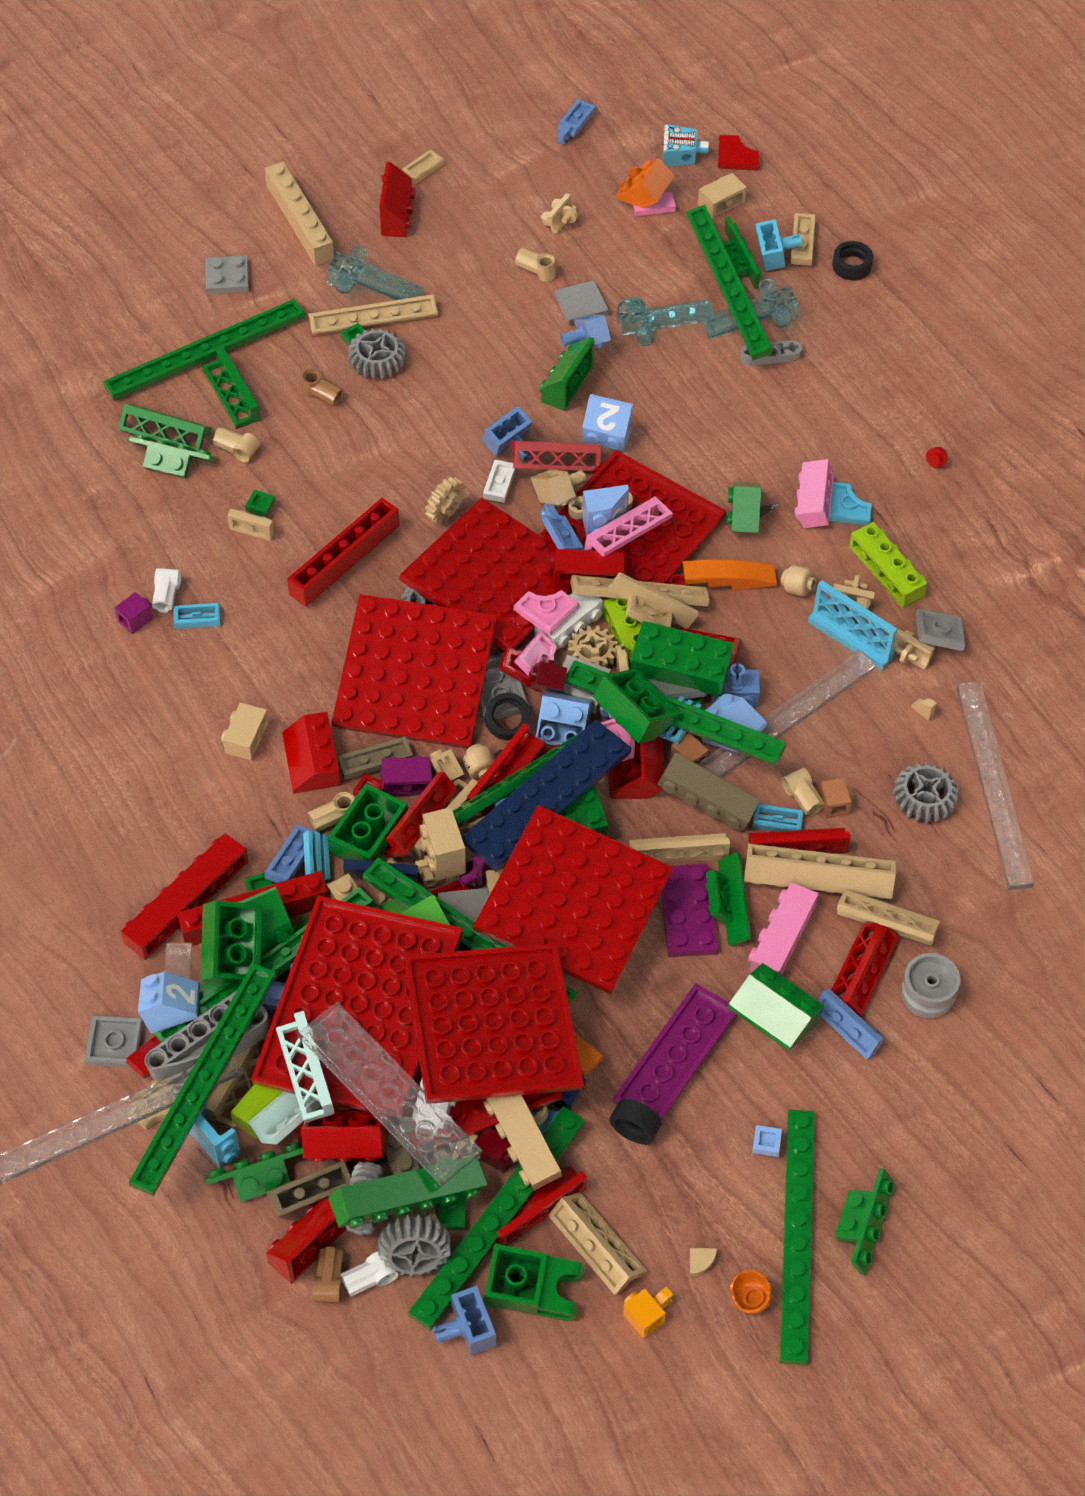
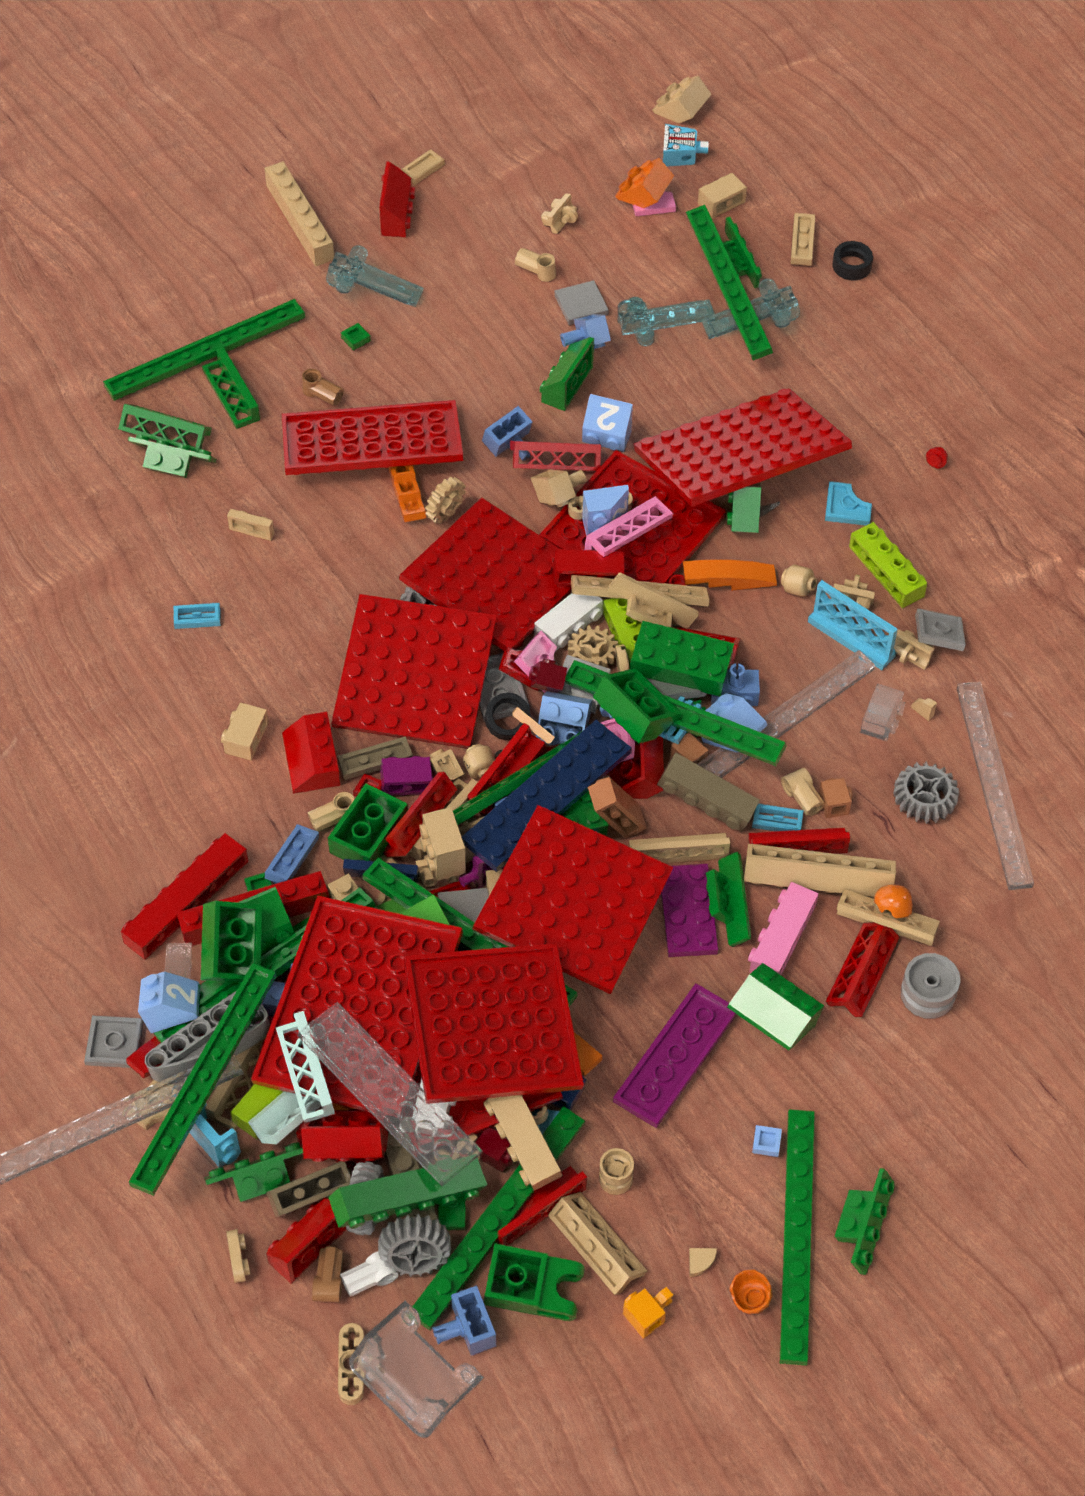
(134, 612): magenta brick -> none
(166, 584): white piece -> none
(226, 274): light grey plate -> none
(239, 1266): none -> tan plate
(241, 446): tan piece -> none
(260, 503): green plate -> none
(320, 855): medium azure tile -> none
(343, 552): red brick -> none
(343, 1383): none -> tan beam
(371, 437): none -> red plate
(373, 314): tan tile -> none
(377, 353): light grey gear -> none
(407, 492): none -> orange slope
(411, 1373): none -> clear windscreen
(499, 481): white plate -> none
(534, 726): none -> light nougat tile
(546, 611): bright pink tile -> none
(559, 529): medium blue hinge -> none
(574, 120): medium blue hinge -> none
(616, 1171): none -> tan wheel
(617, 807): none -> nougat brick
(635, 1121): black tyre -> none
(682, 99): none -> tan slope
(735, 155): red tile -> none
(741, 446): none -> red plate
(773, 245): medium azure brick -> none
(786, 356): light grey beam -> none
(815, 493): bright pink brick -> none
(850, 1025): medium blue hinge -> none
(882, 712): none -> clear brick
(895, 899): none -> orange hair

